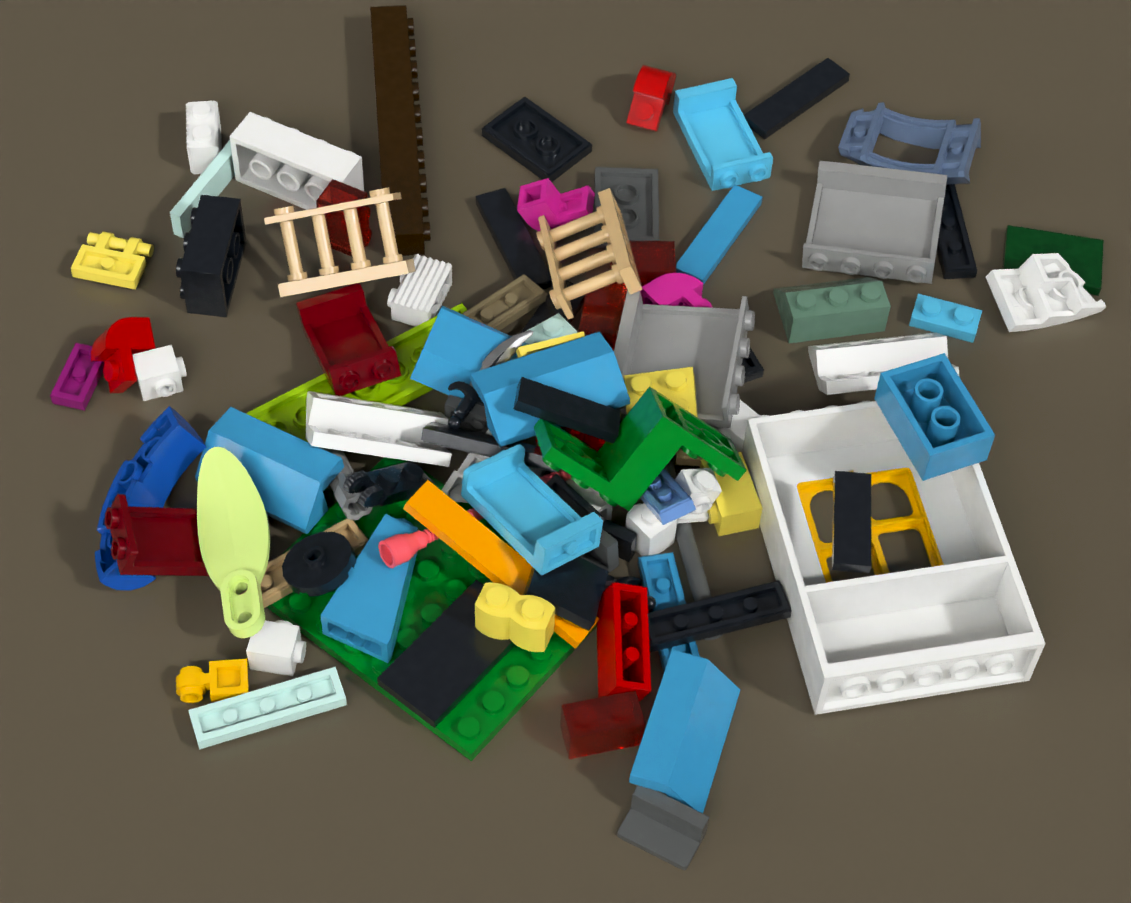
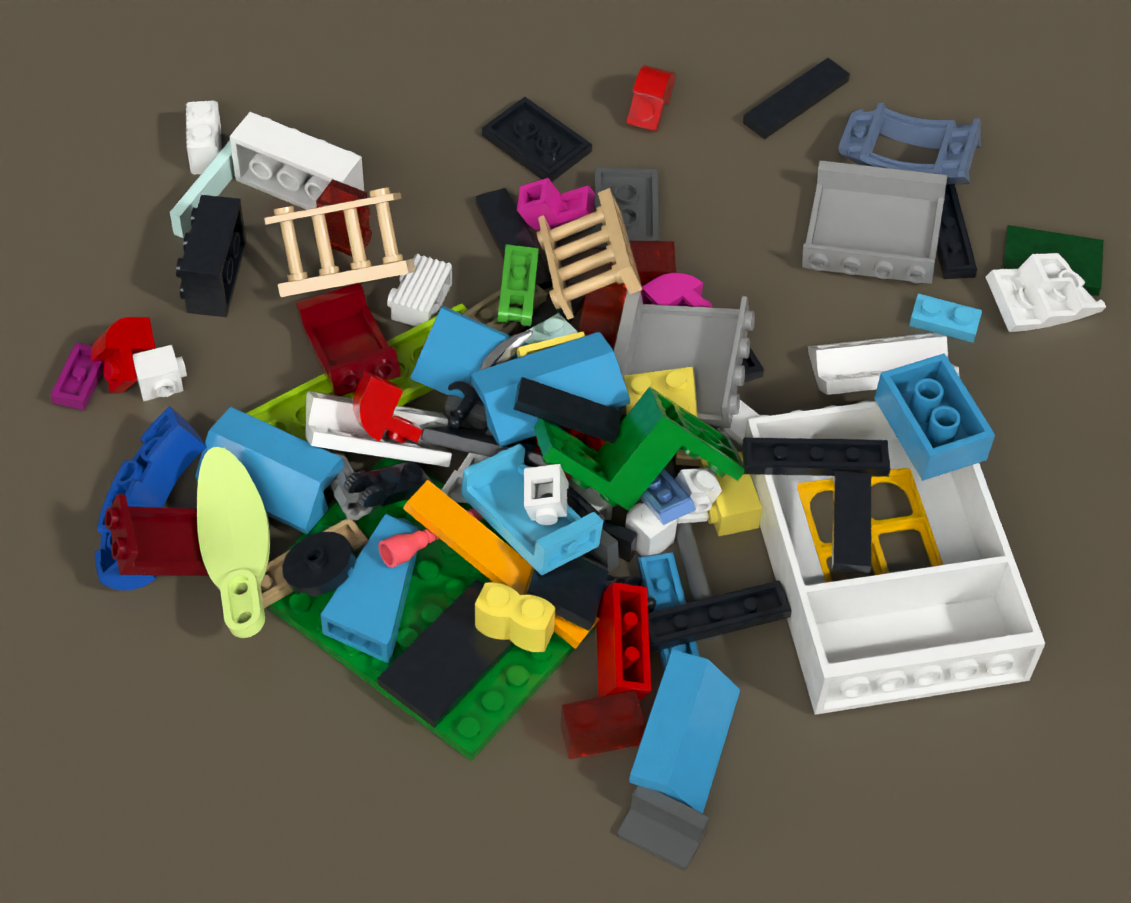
(111, 266): light yellow plate -> none
(224, 681): yellow plate -> none
(267, 707): light aqua plate -> none
(276, 648): white brick -> none
(375, 406): none -> red brick
(397, 125): dark brown brick -> none
(518, 284): none -> bright green plate
(545, 493): none -> white brick
(719, 233): dark azure tile -> none
(720, 135): medium azure panel -> none
(815, 456): none -> black tile
(833, 309): sand green slope -> none

